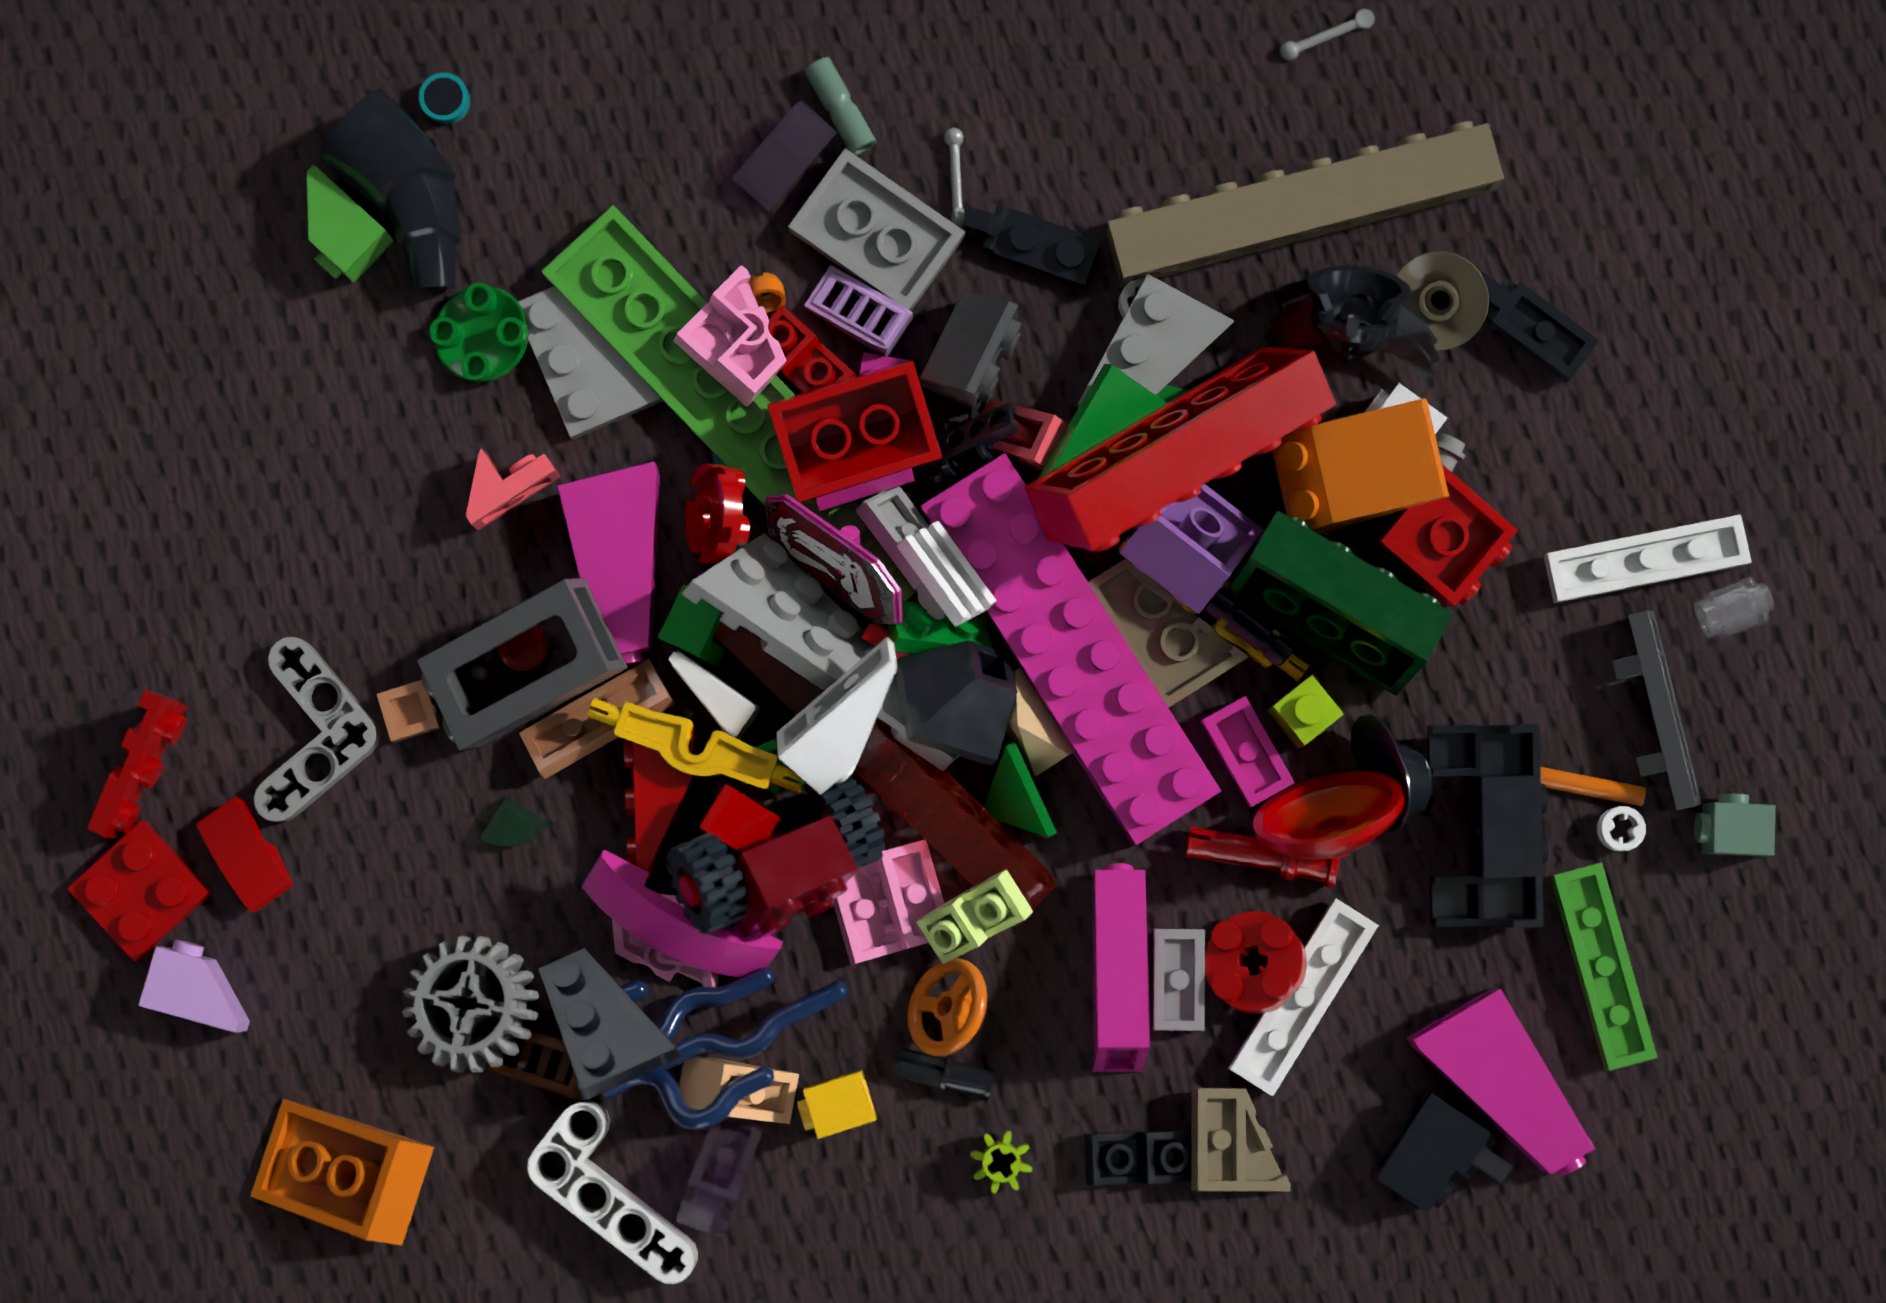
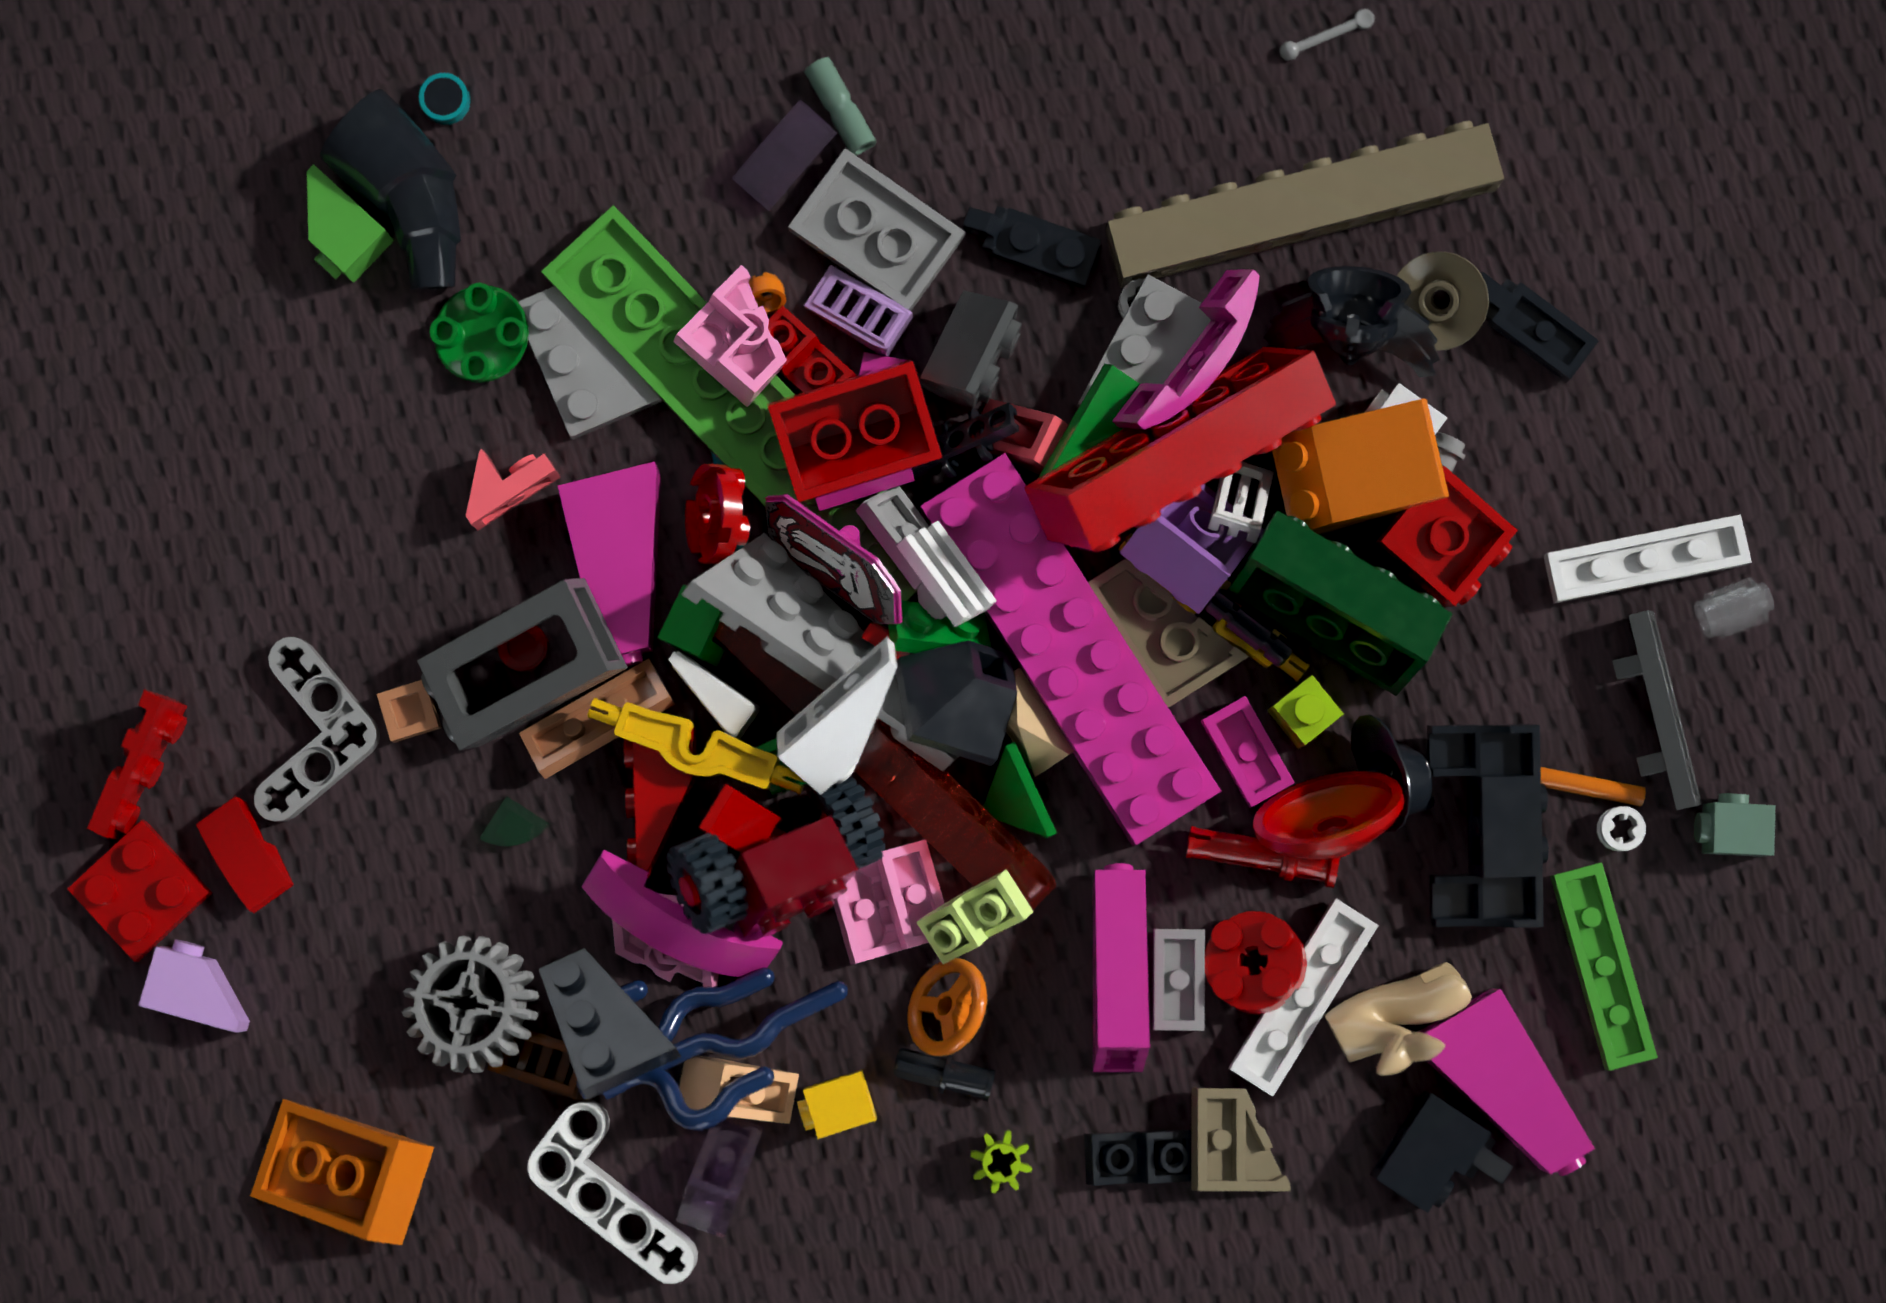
(954, 138): light grey hinge -> none
(1229, 309): none -> dark pink slope
(1235, 520): none -> white tile
(1371, 1019): none -> tan piece

